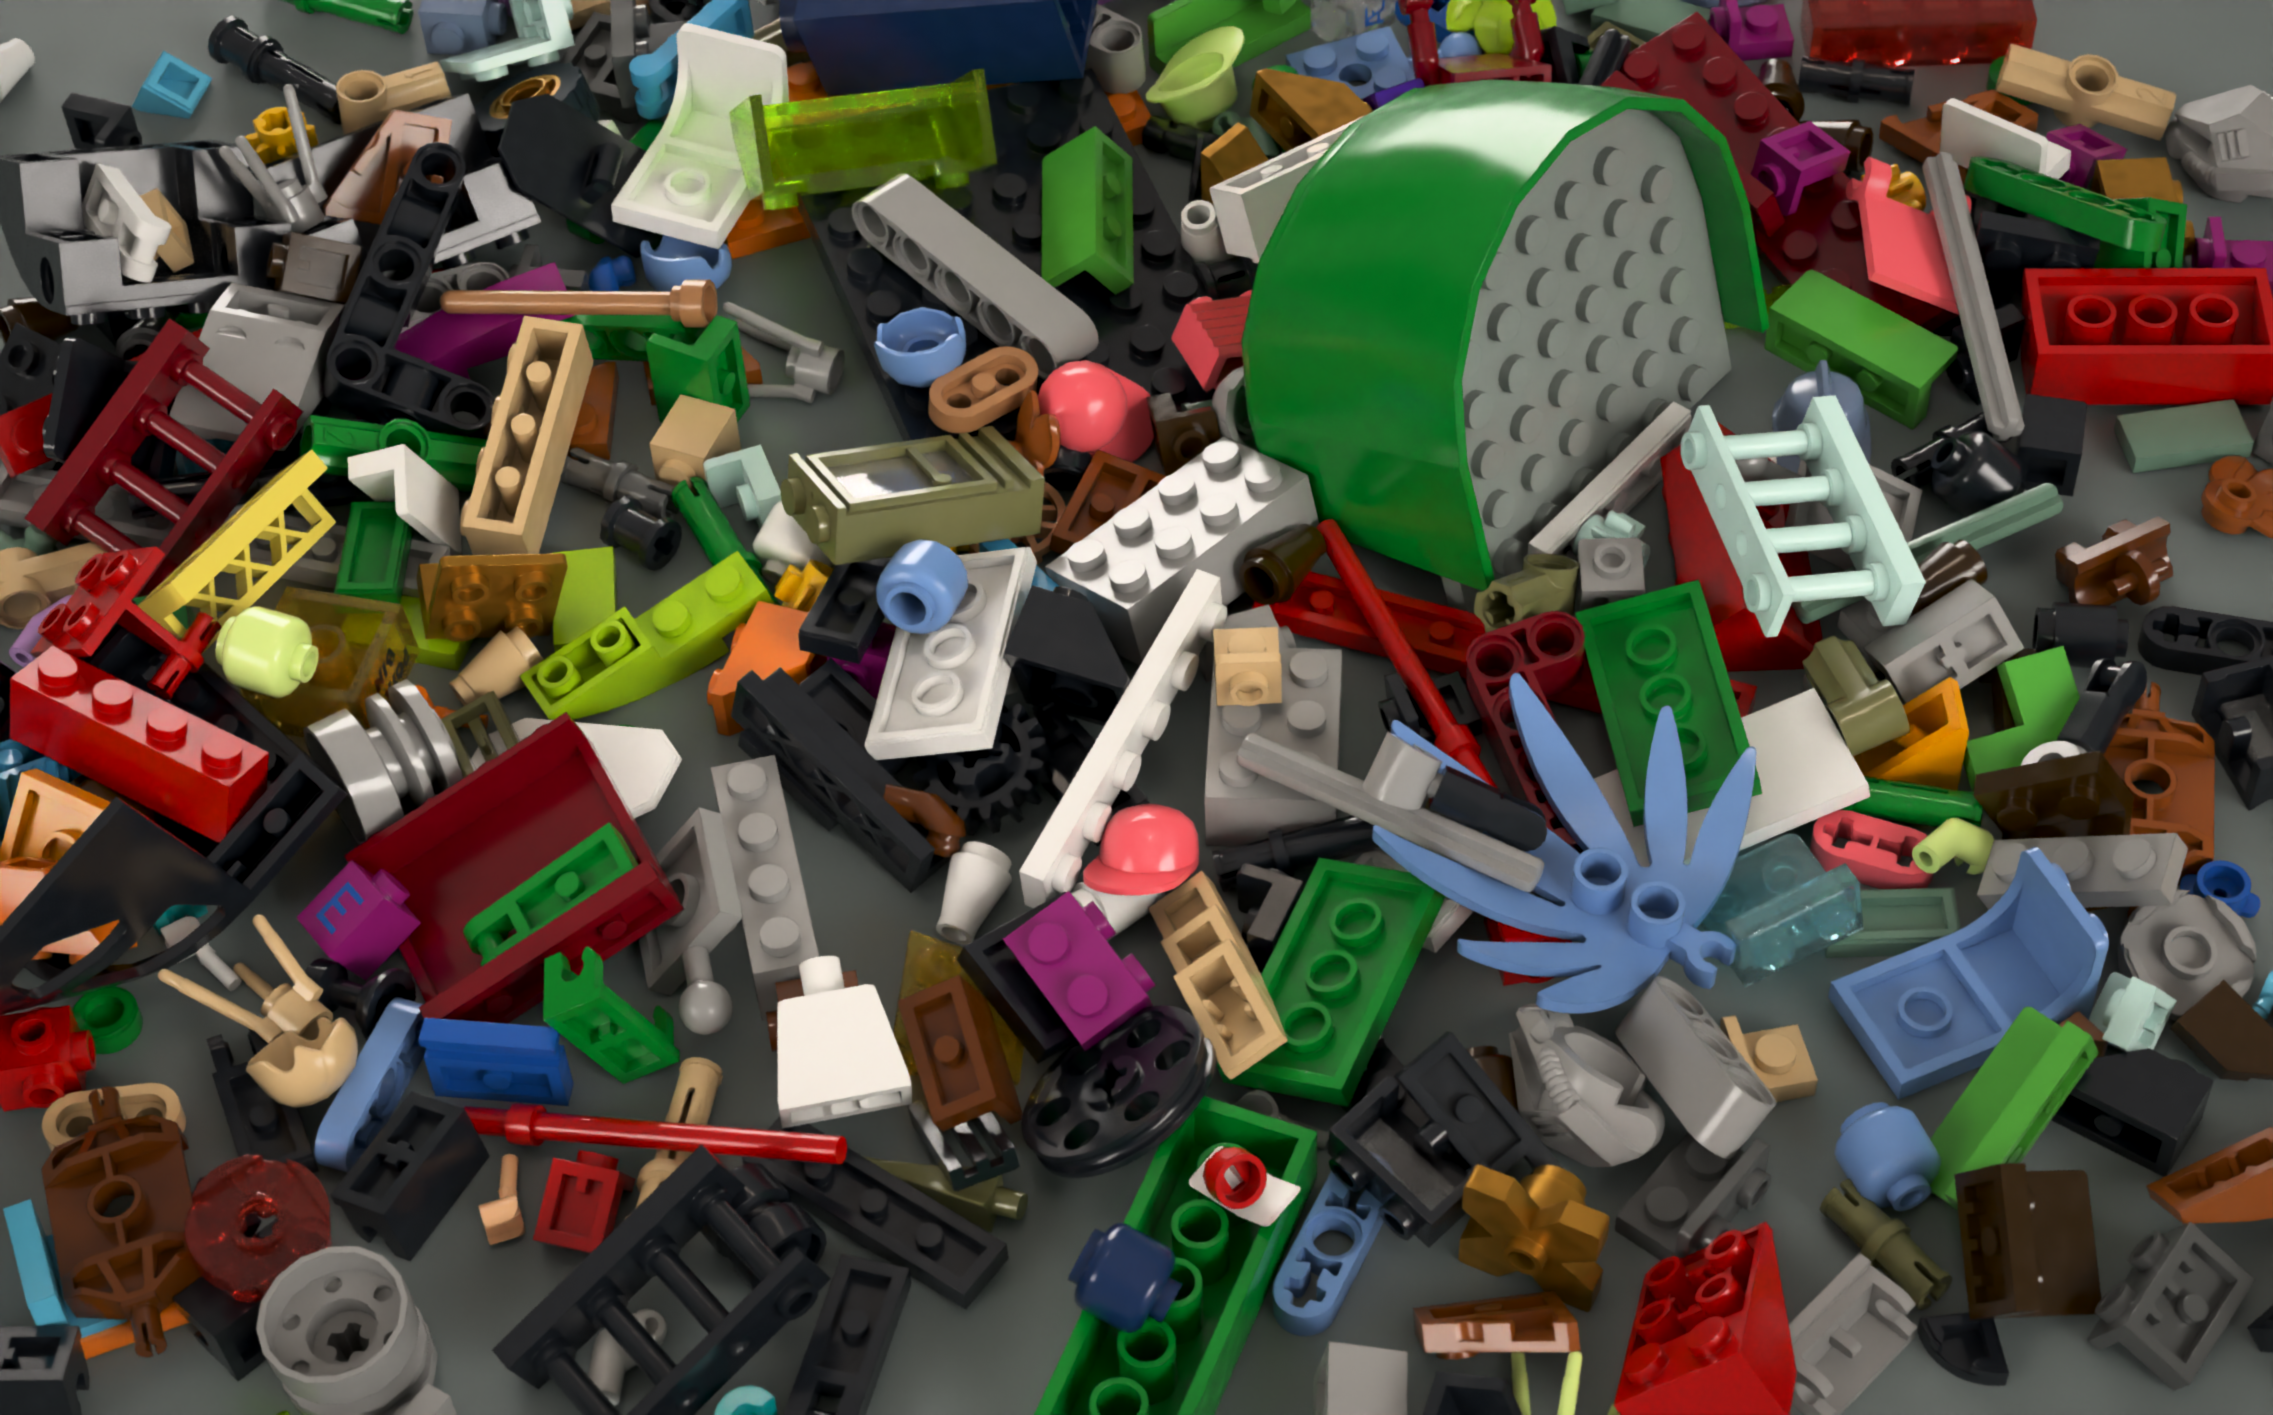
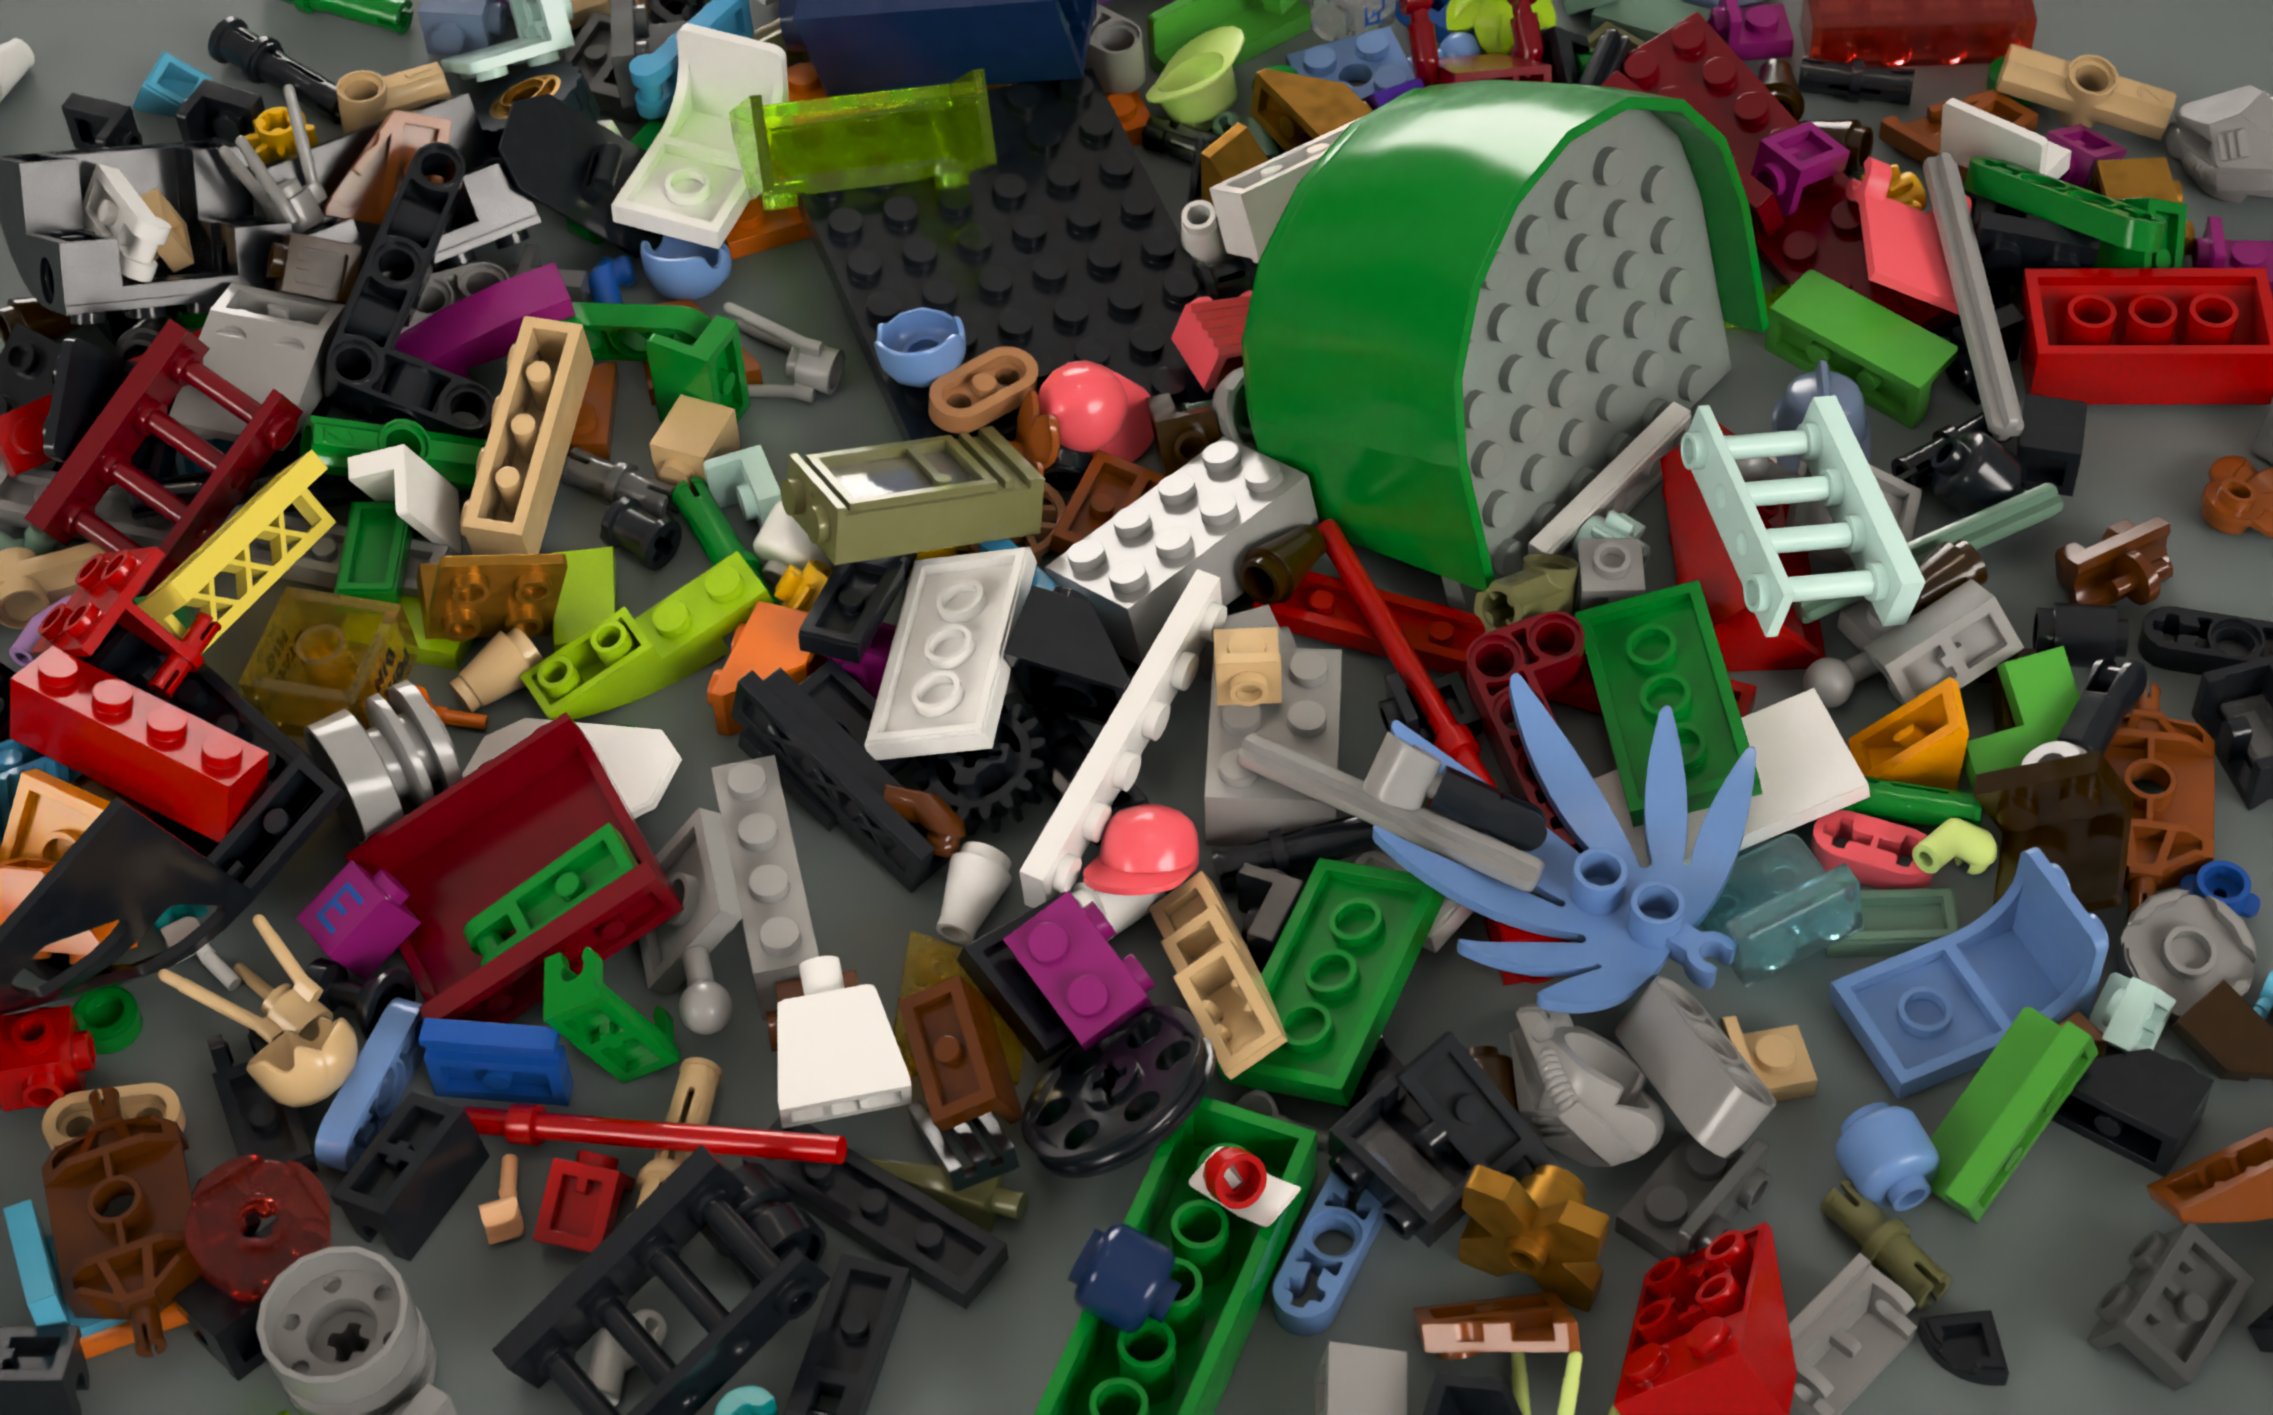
(218, 112): none -> black bracket
(266, 651): yellowish green head -> none
(471, 714): olive tile -> none
(690, 303): medium nougat piece -> none
(922, 586): medium blue head -> none
(973, 274): light grey beam -> none
(1088, 212): bright green panel -> none
(1859, 704): olive piece -> none
(2027, 1242): dark brown bracket -> none
(2099, 868): light grey plate -> none
(2183, 435): sand green tile -> none

